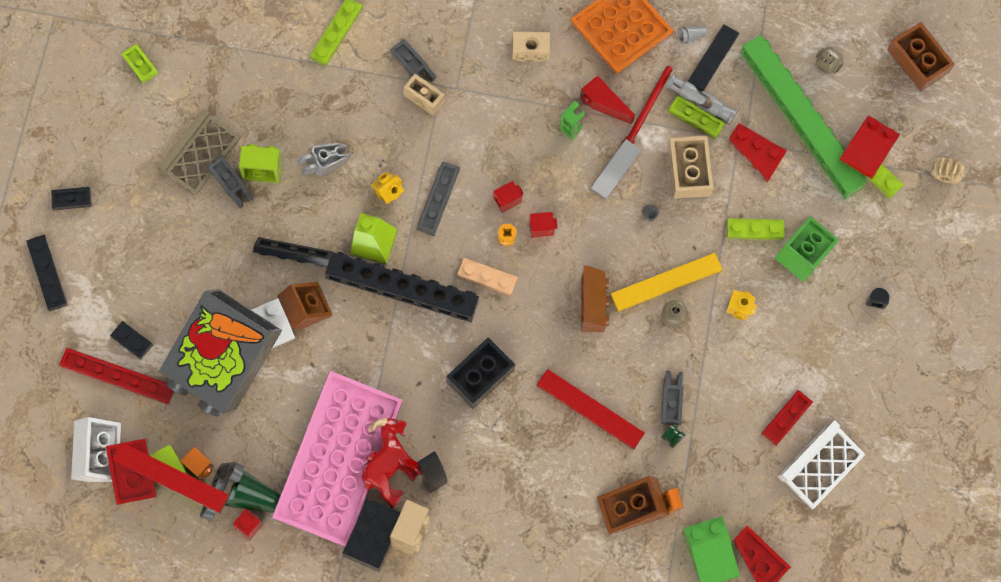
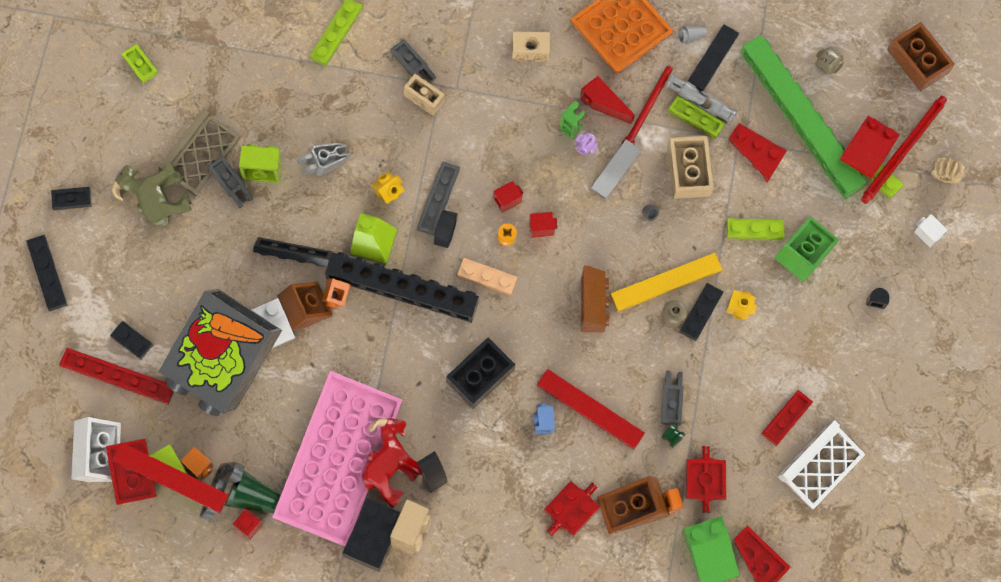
(151, 193): none -> olive animal
(341, 290): none -> orange brick
(445, 228): none -> black tyre
(544, 419): none -> medium blue brick
(572, 508): none -> red plate
(586, 143): none -> lavender gear
(701, 311): none -> black plate
(705, 479): none -> red plate
(906, 146): none -> red piece
(930, 230): none -> white brick

